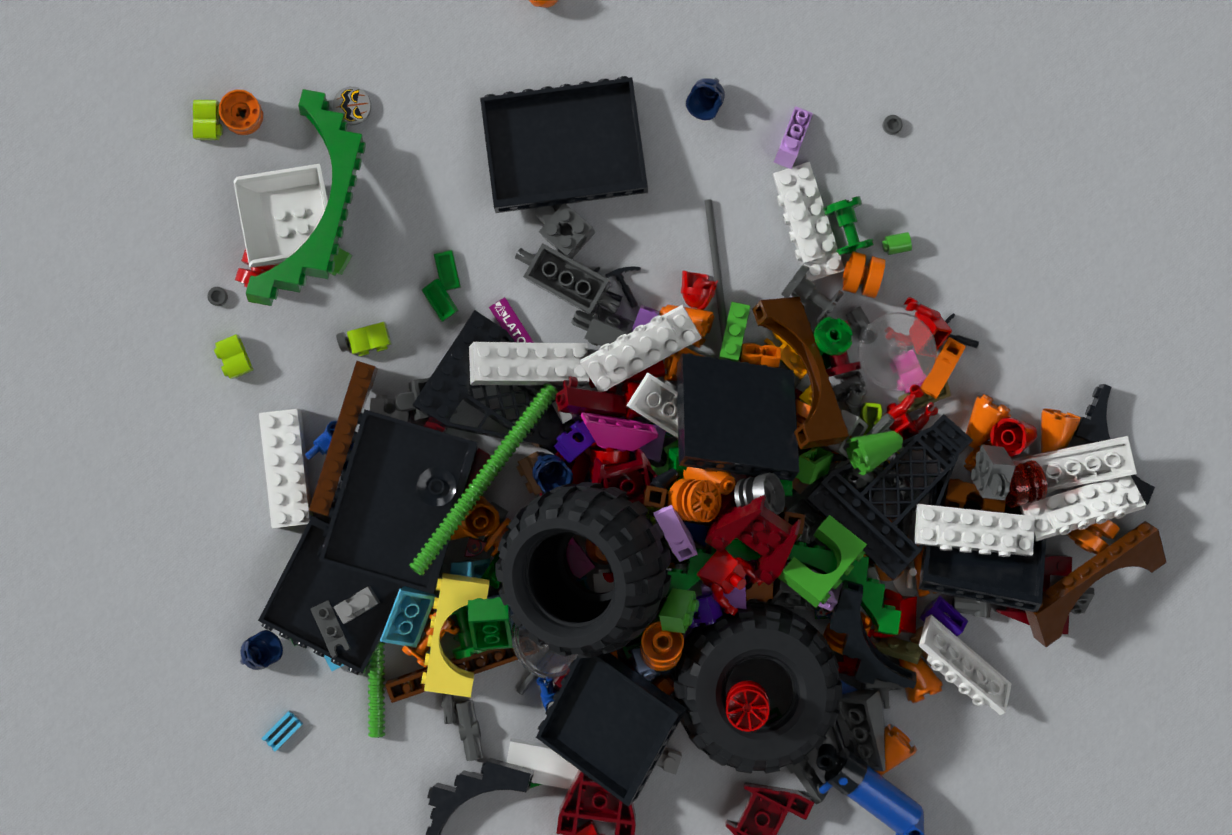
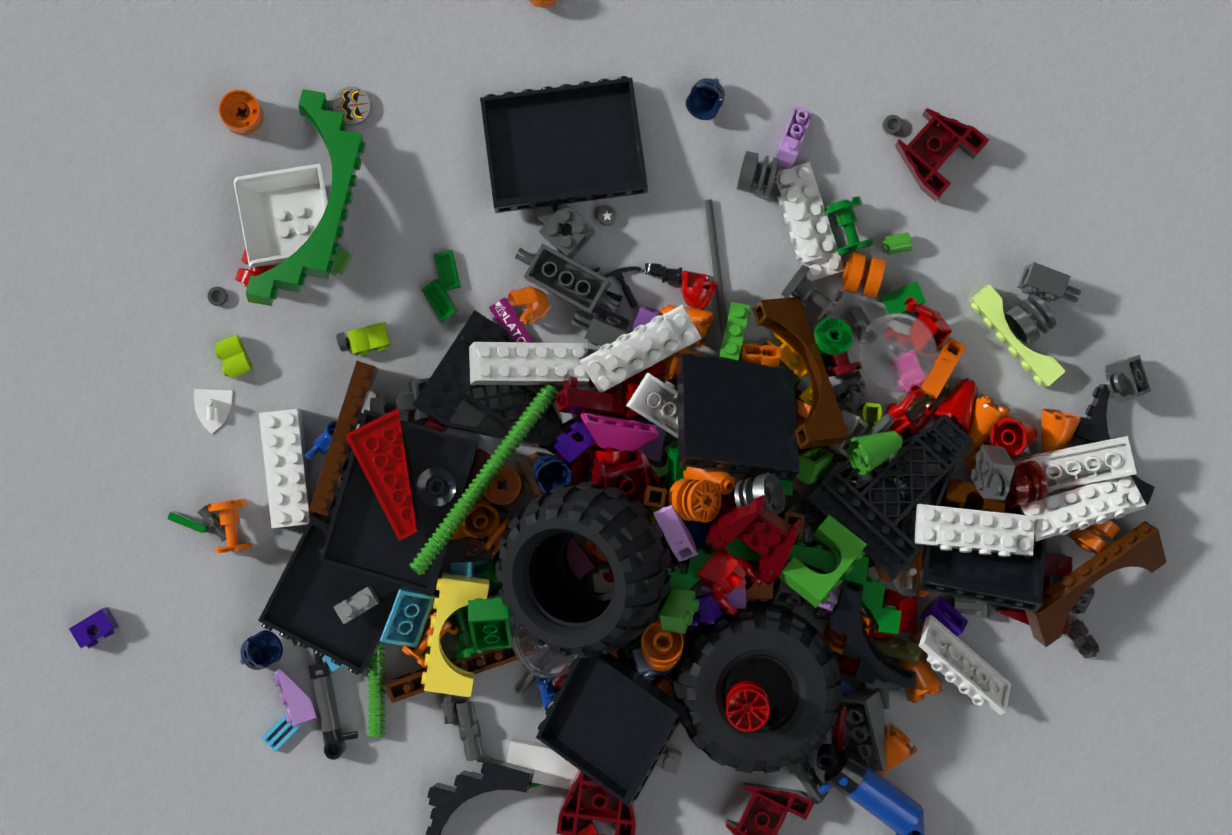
(83, 630): none -> dark purple brick
(188, 522): none -> green tile
(203, 512): none -> dark grey pin
(206, 120): lime brick -> none
(212, 407): none -> white shield
(229, 517): none -> orange piece
(296, 701): none -> lavender slope
(327, 708): none -> piece
(330, 627): dark grey plate -> none
(383, 460): none -> red wing
(513, 491): none -> orange wheel
(535, 301): none -> orange helmet
(607, 216): none -> flat silver tile
(665, 479): black cone -> none
(668, 274): none -> black connector
(757, 174): none -> dark grey wheel
(839, 728): none -> dark red axle
(895, 300): none -> green brick
(934, 146): none -> dark red wedge
(959, 404): none -> red cone
(963, 340): black piece -> none
(990, 307): none -> yellowish green arch
(1031, 319): none -> dark grey wheel
(1047, 283): none -> dark grey brick
(1086, 645): none -> clear smoke hinge
(1127, 379): none -> dark grey brick

